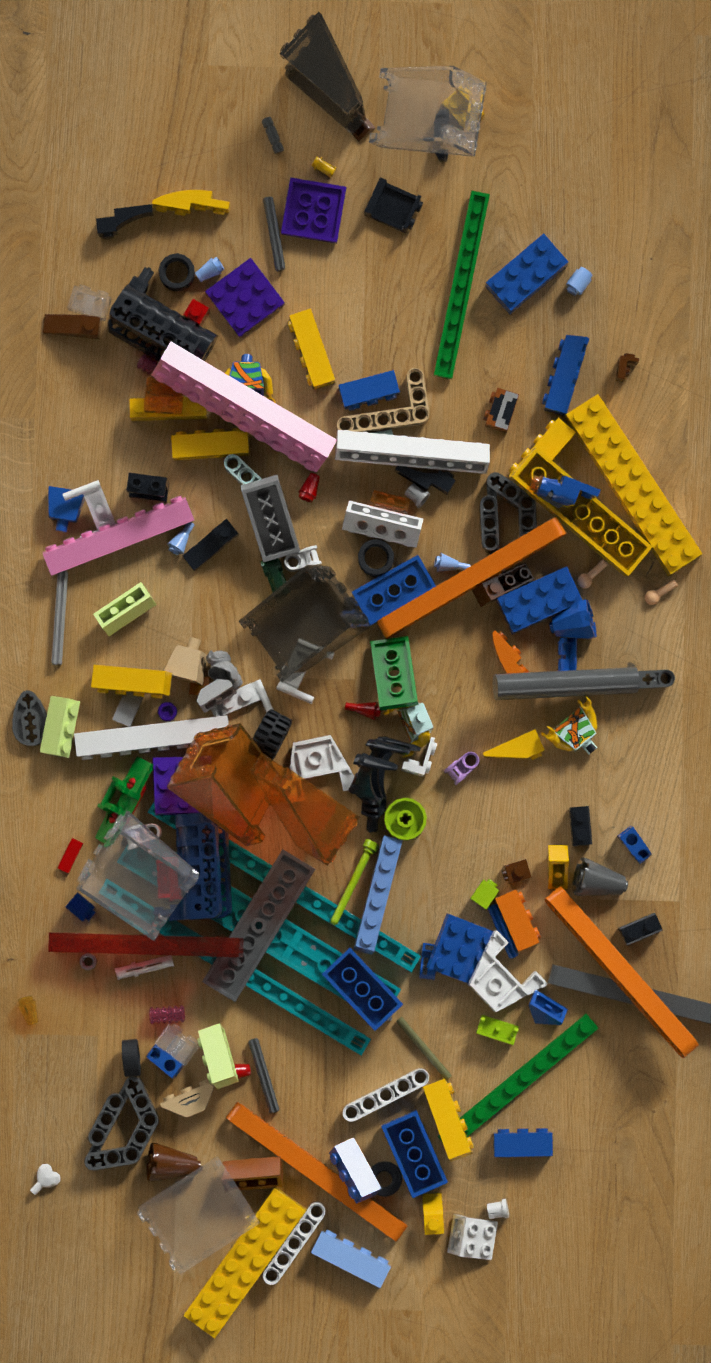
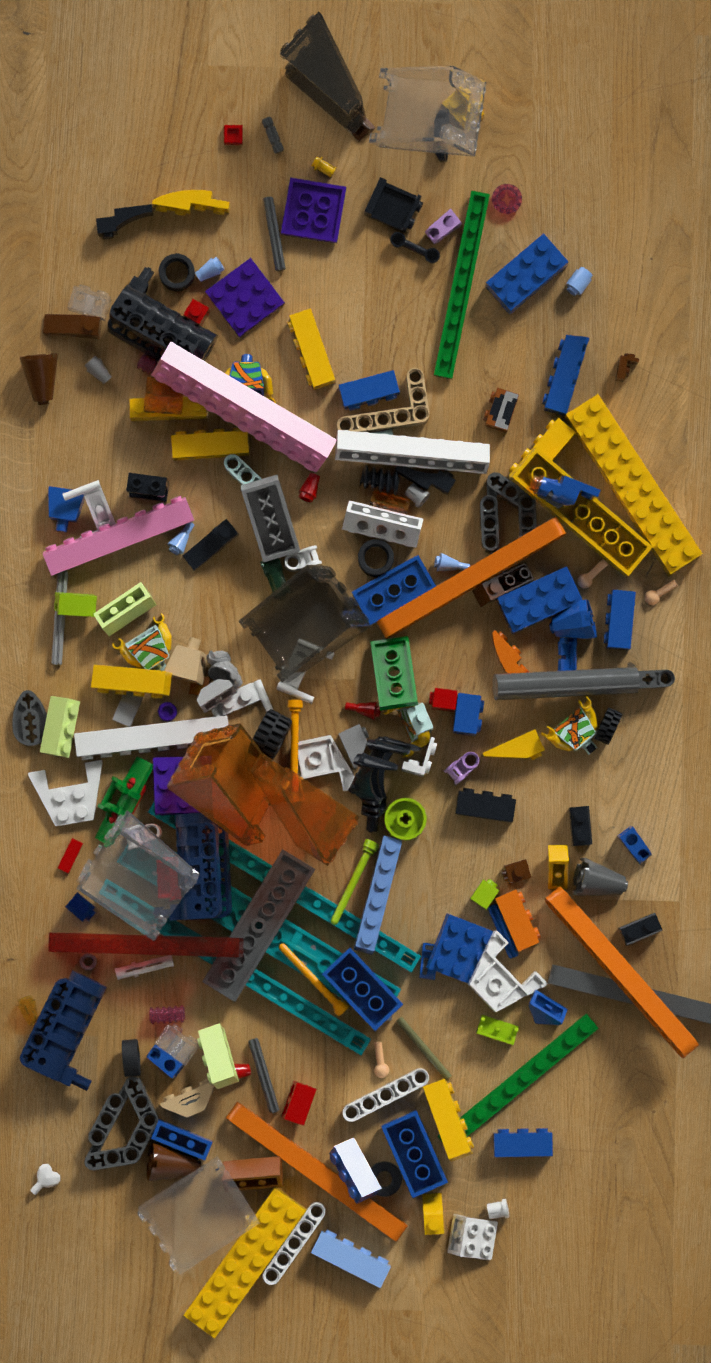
(40, 375): none -> reddish brown cone
(65, 1029): none -> dark blue piece
(73, 802): none -> white wing
(75, 604): none -> lime hinge
(98, 369): none -> light grey cone
(149, 647): none -> torso
(182, 1139): none -> blue brick
(233, 134): none -> red tile
(294, 707): none -> light orange piece
(298, 1103): none -> red hinge
(338, 1005): none -> light orange piece
(354, 741): none -> light grey slope
(380, 479): none -> black piece
(381, 1069): none -> light nougat bar
(398, 240): none -> black bar
(443, 226): none -> lavender leg
(443, 699): none -> red brick
(467, 714): none -> blue brick
(485, 805): none -> black brick
(512, 192): none -> clear pink gear
(608, 726): none -> black tyre
(620, 619): none -> blue brick

